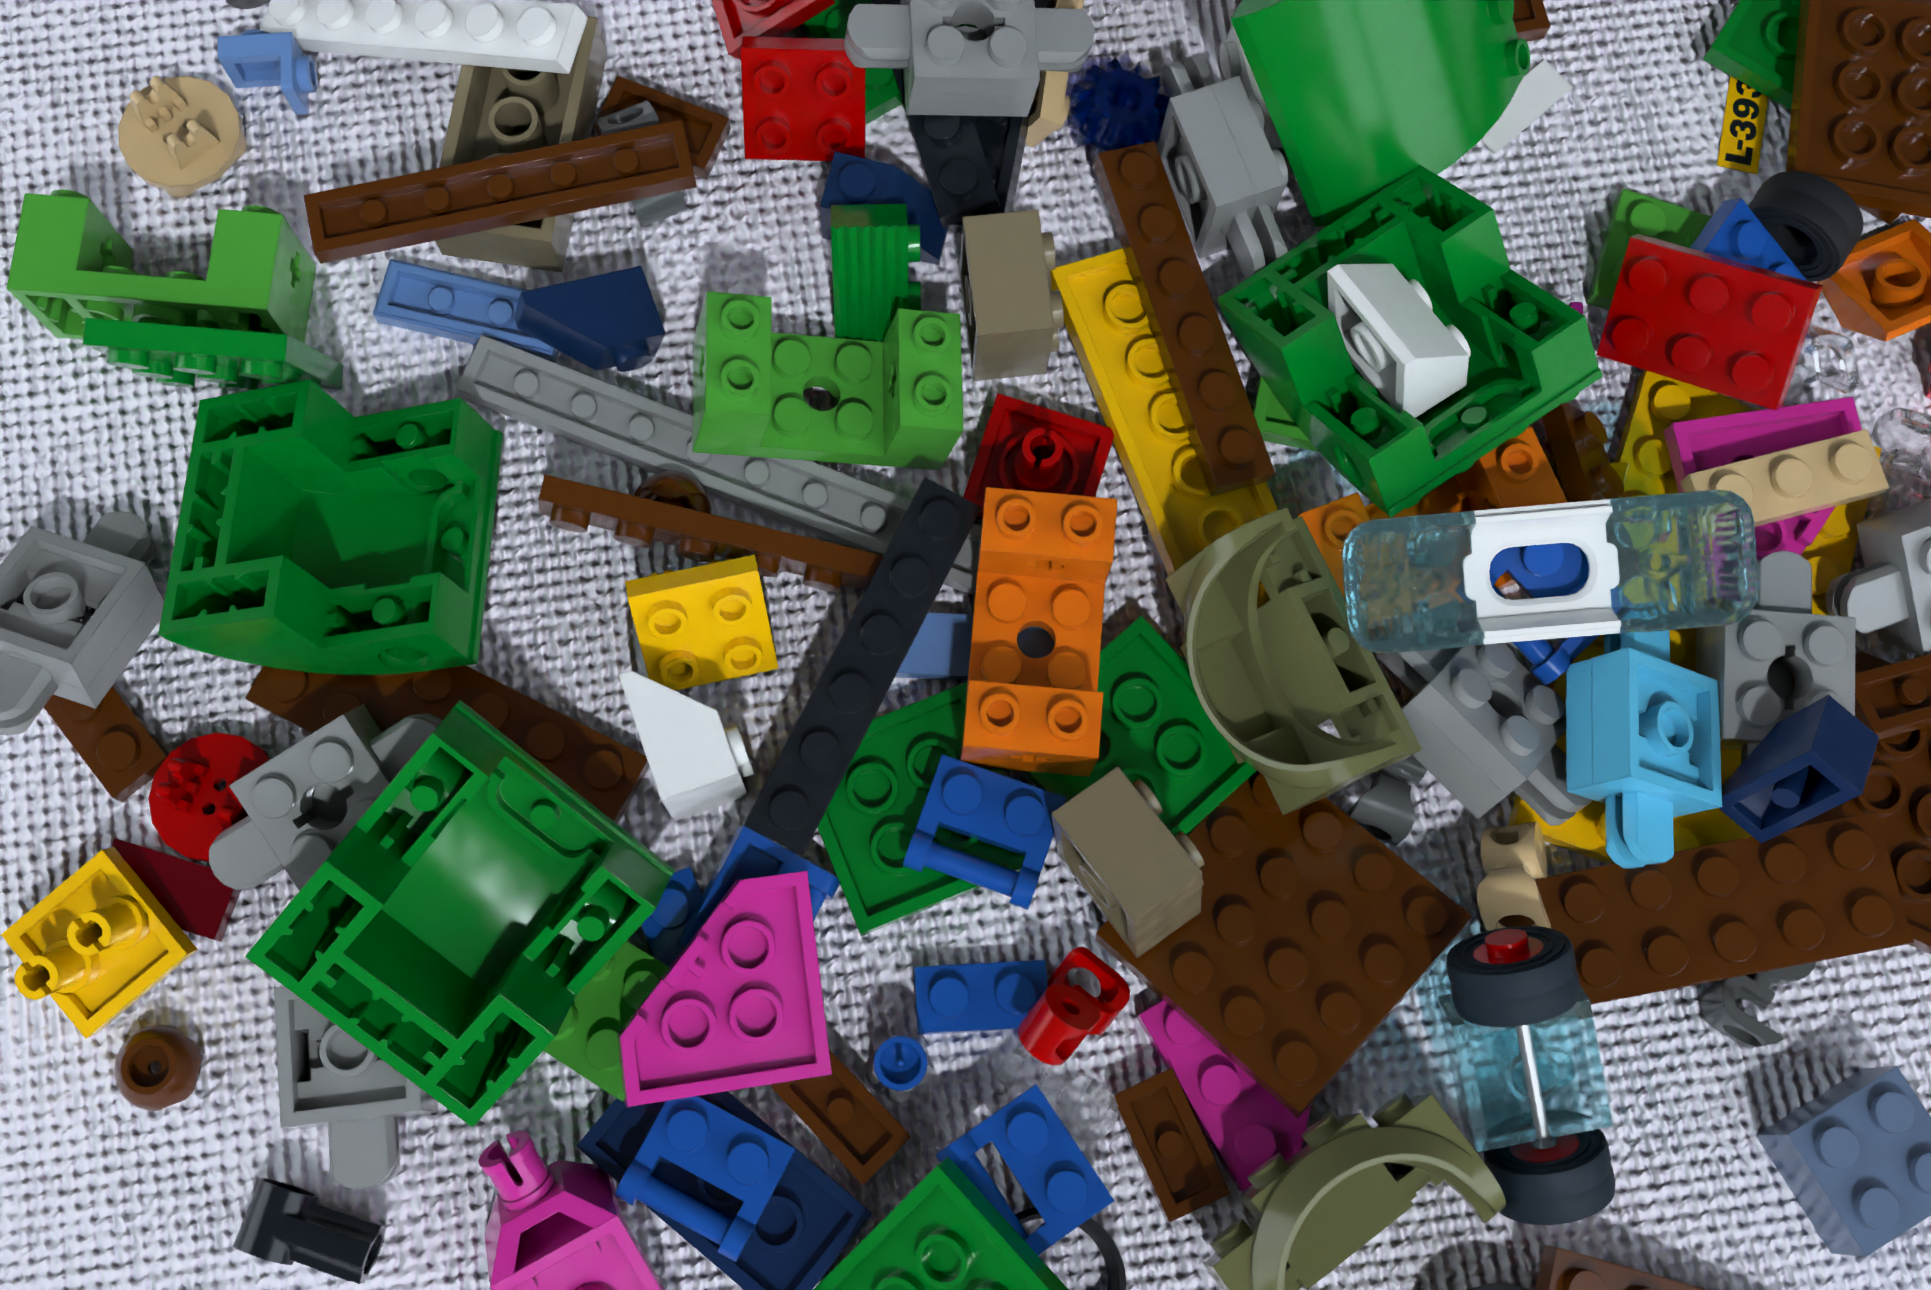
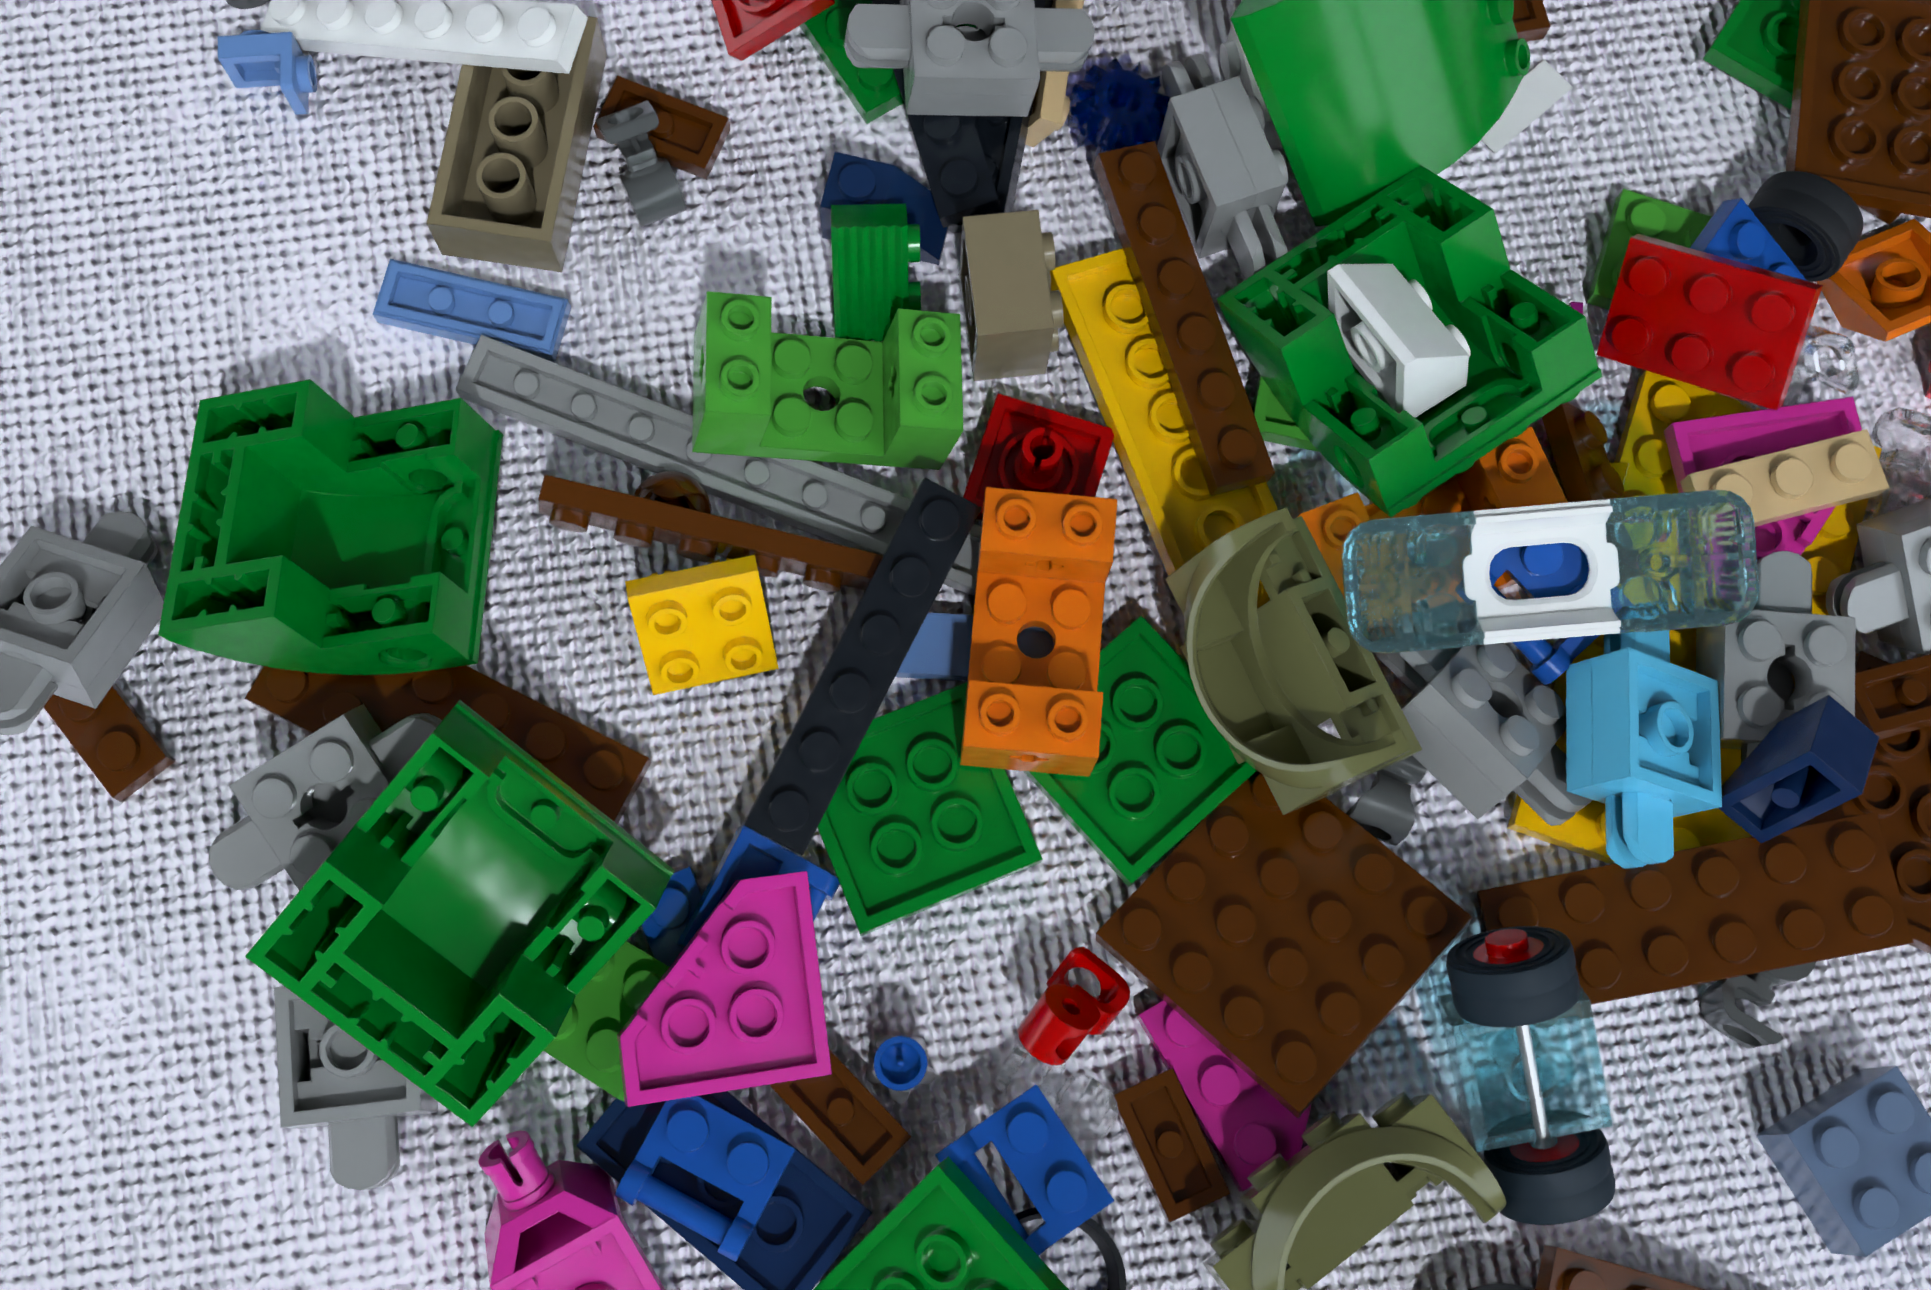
(79, 267): bright green plate -> none
(96, 943): yellow plate -> none
(178, 1073): reddish brown plate -> none
(180, 134): tan plate -> none
(184, 889): dark red tile -> none
(189, 784): red plate -> none
(222, 356): green plate -> none
(291, 1227): black piece -> none
(499, 191): reddish brown plate -> none
(596, 319): dark blue slope -> none
(686, 747): white slope -> none
(801, 99): red plate -> none
(977, 996): blue plate -> none
(991, 811): blue plate -> none
(1129, 860): dark tan brick -> none
(1511, 863): tan leg -> none
(1742, 128): yellow sticker -> none

